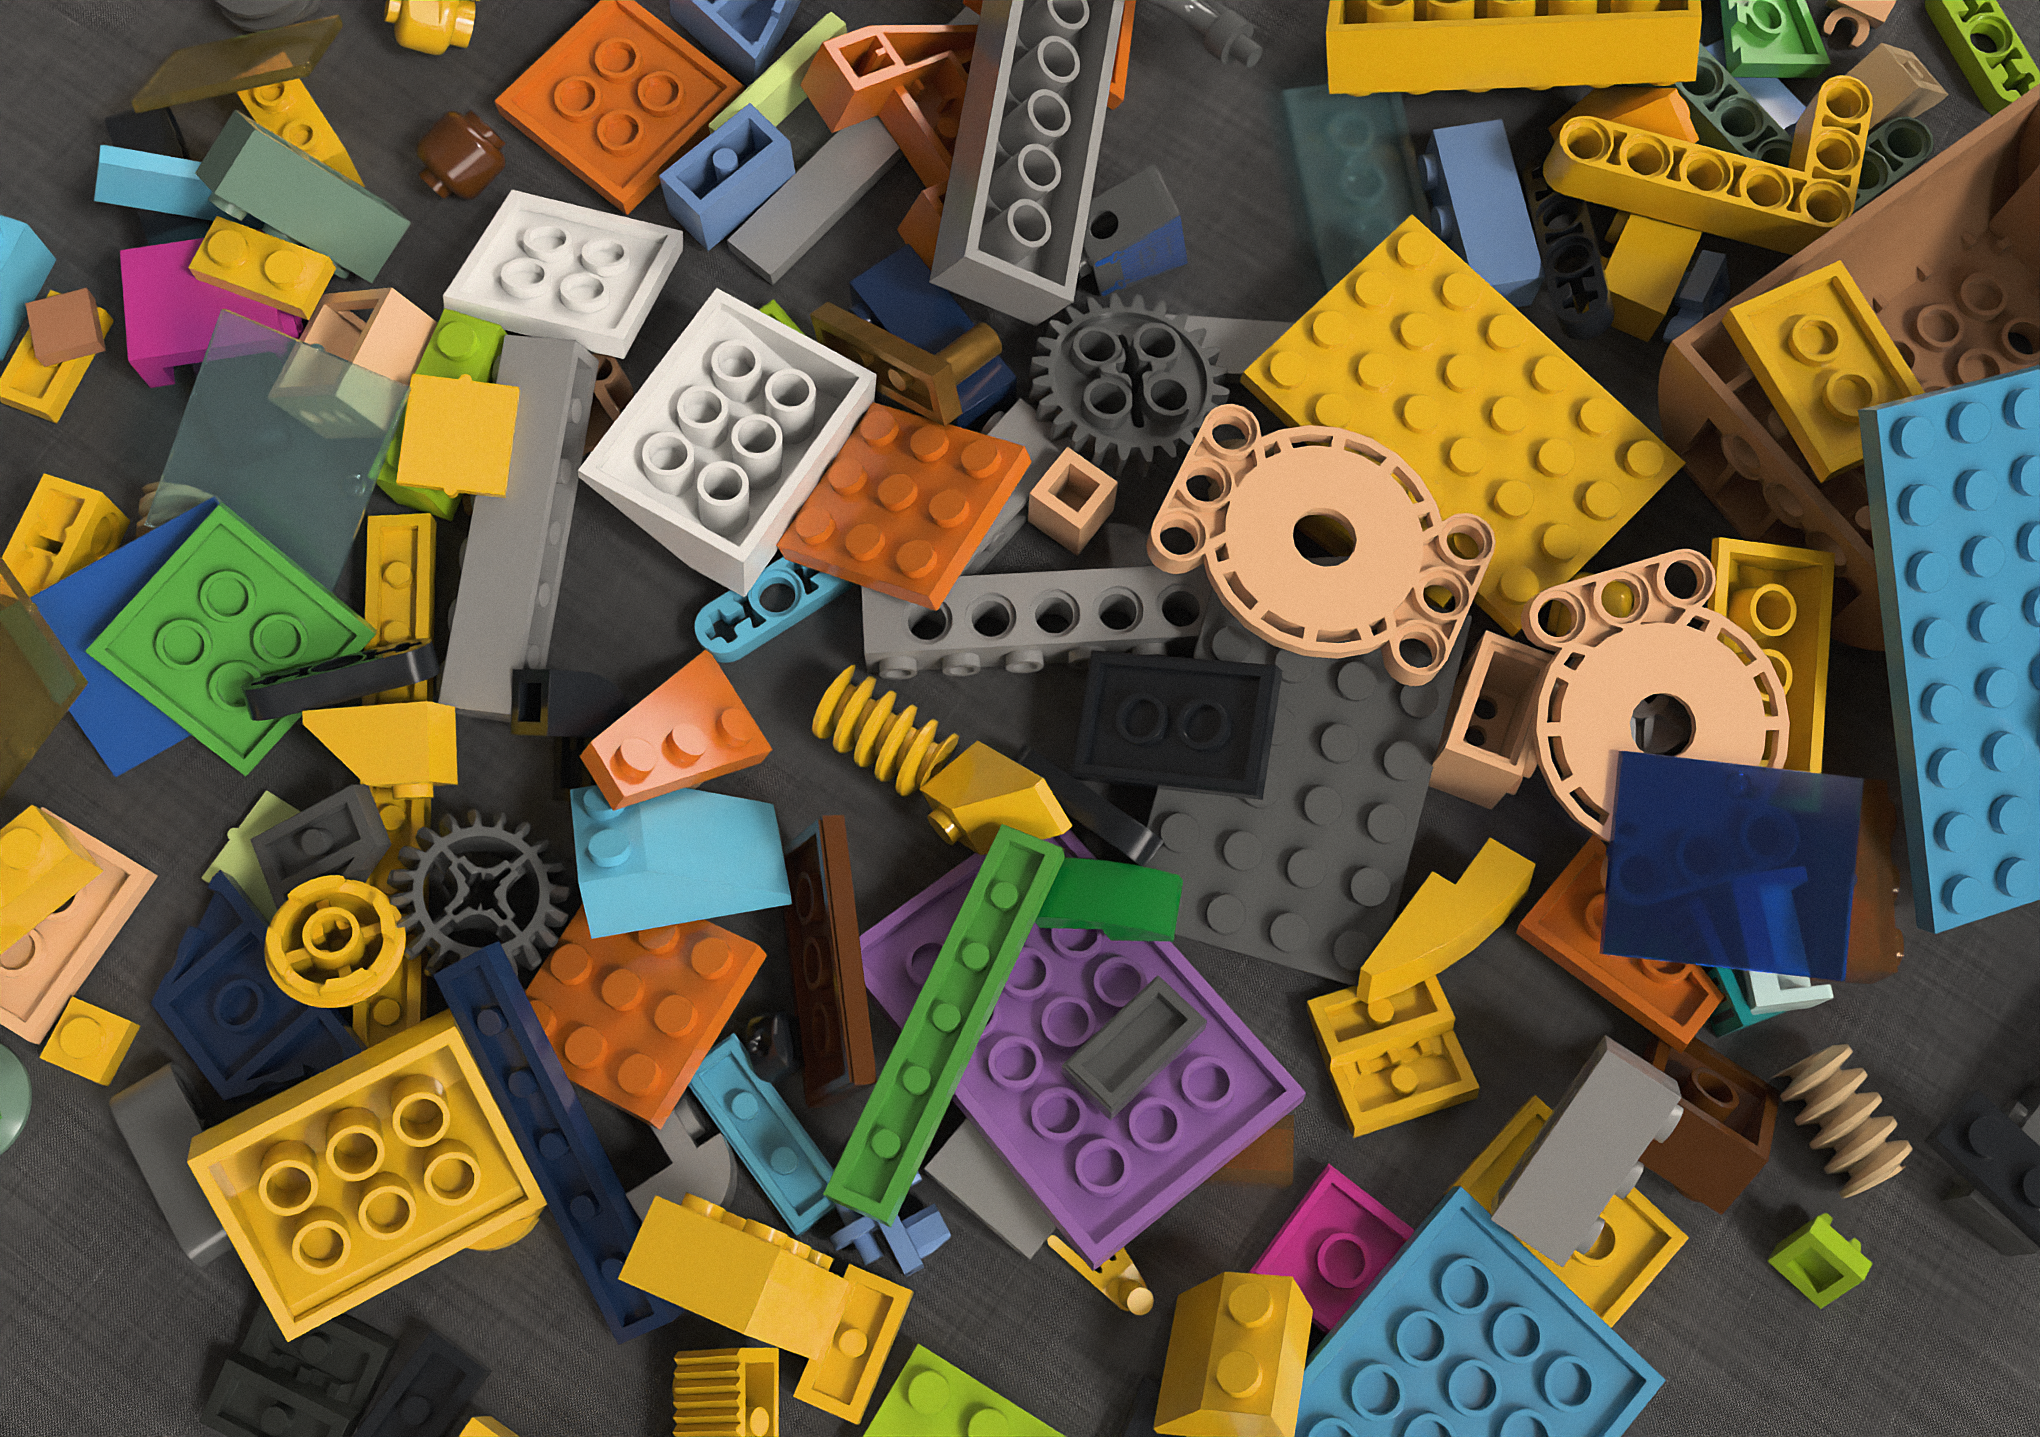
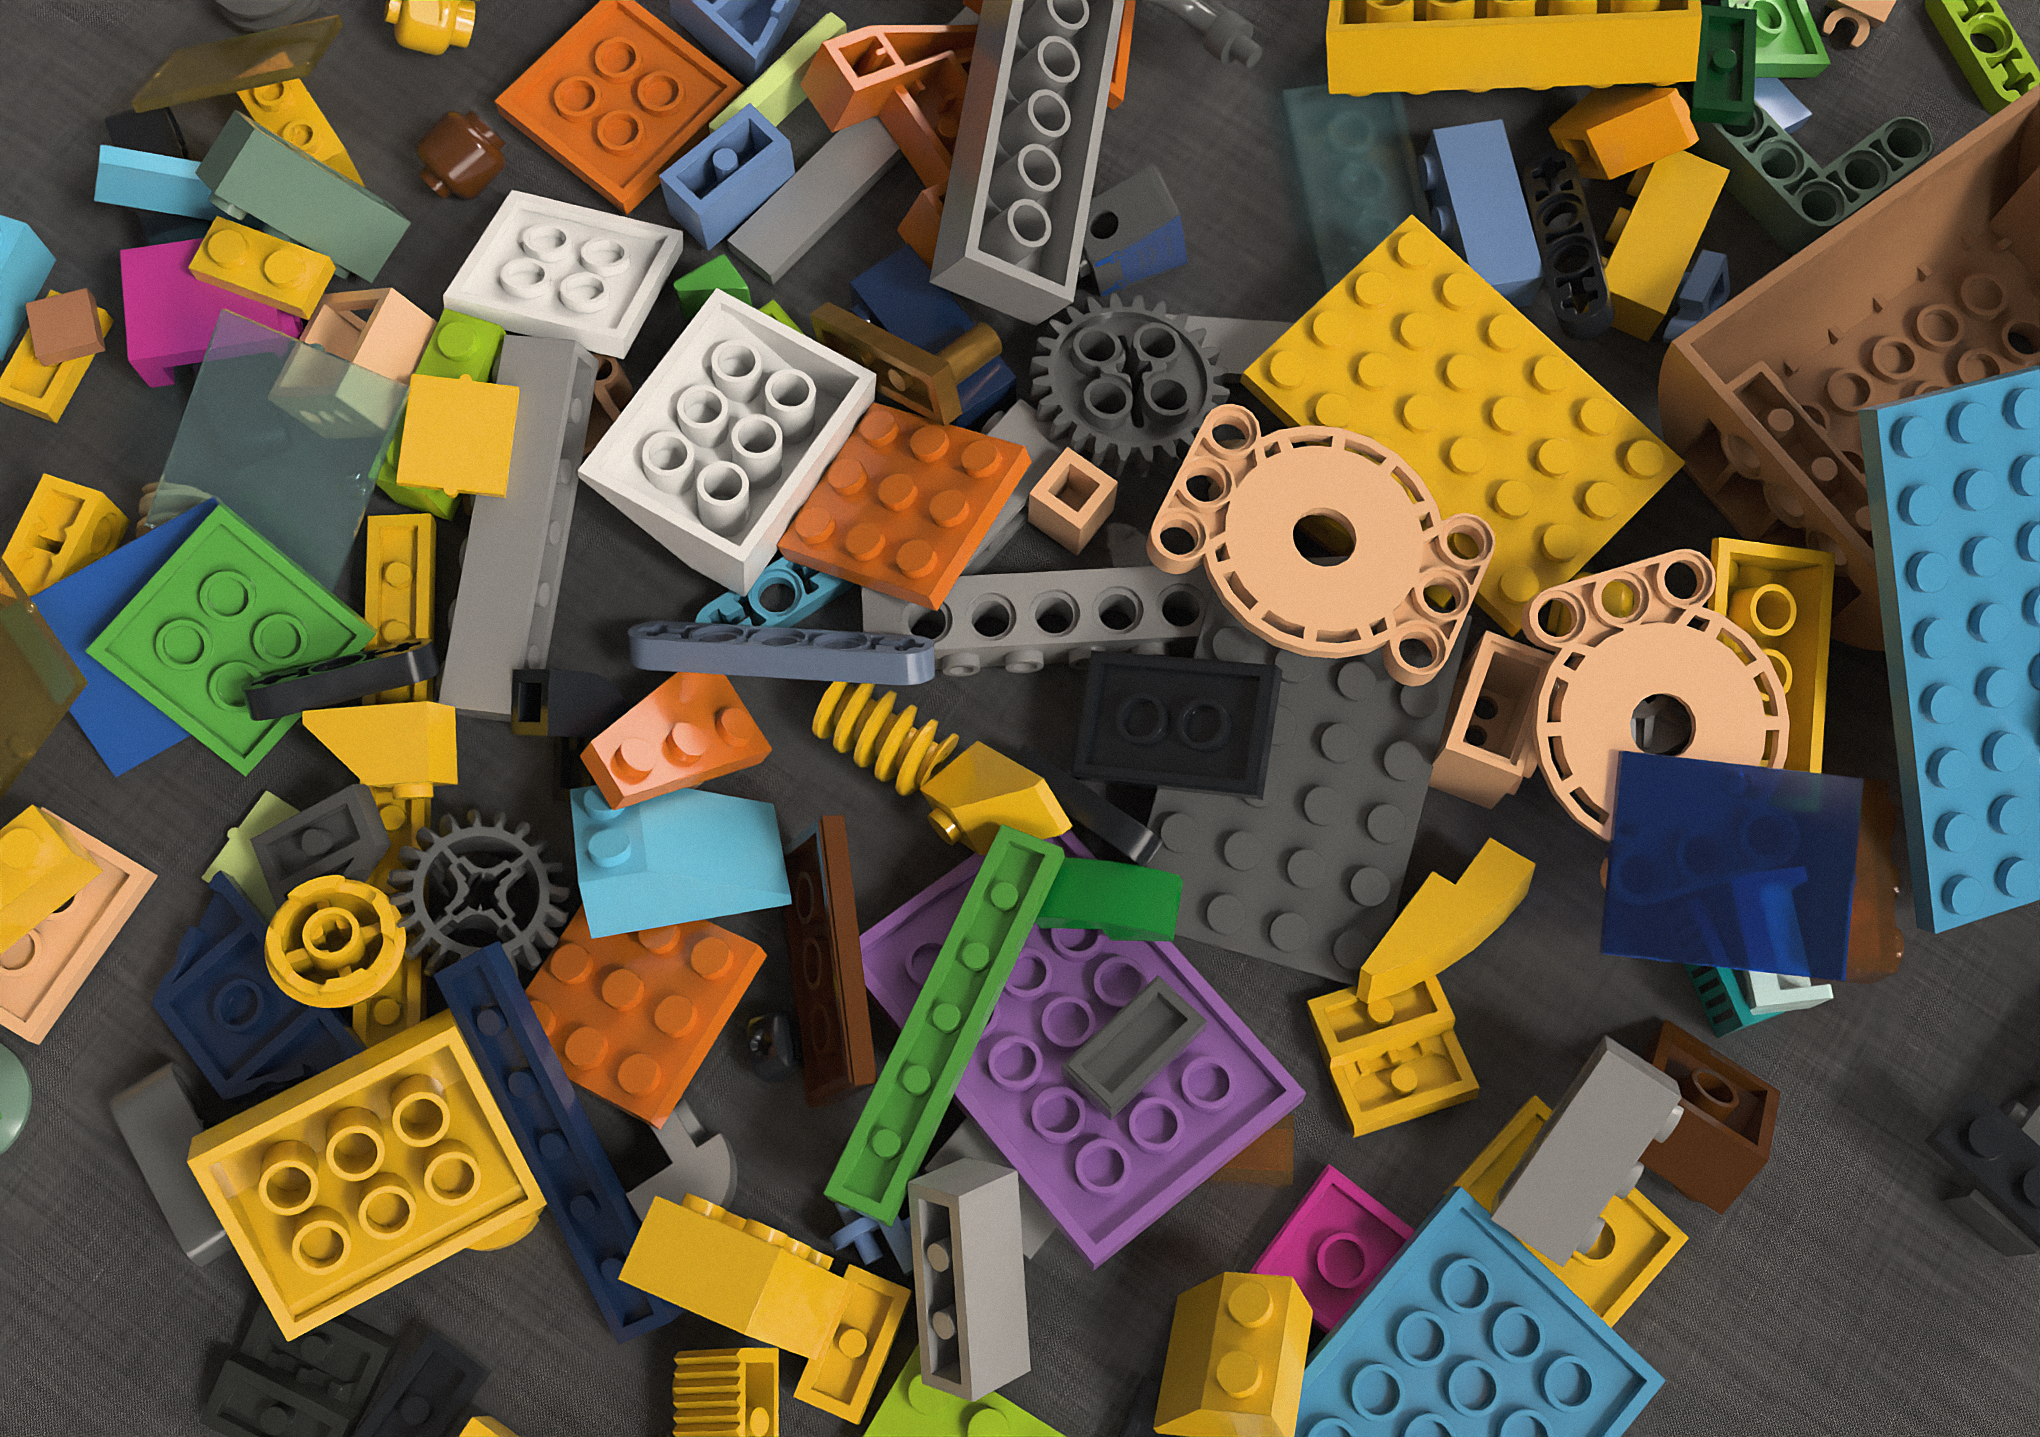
(90, 1041): yellow plate -> none
(699, 284): none -> bright green slope
(764, 1135): medium azure tile -> none
(782, 652): none -> sand blue beam
(969, 1277): none -> light grey brick
(1116, 1280): yellow piece -> none
(1567, 926): orange wing -> none
(1725, 67): none -> dark green plate
(1816, 184): yellow beam -> none
(1820, 1261): lime tile -> none
(1821, 362): yellow plate -> none
(1845, 1119): tan piece -> none
(1897, 84): tan slope -> none

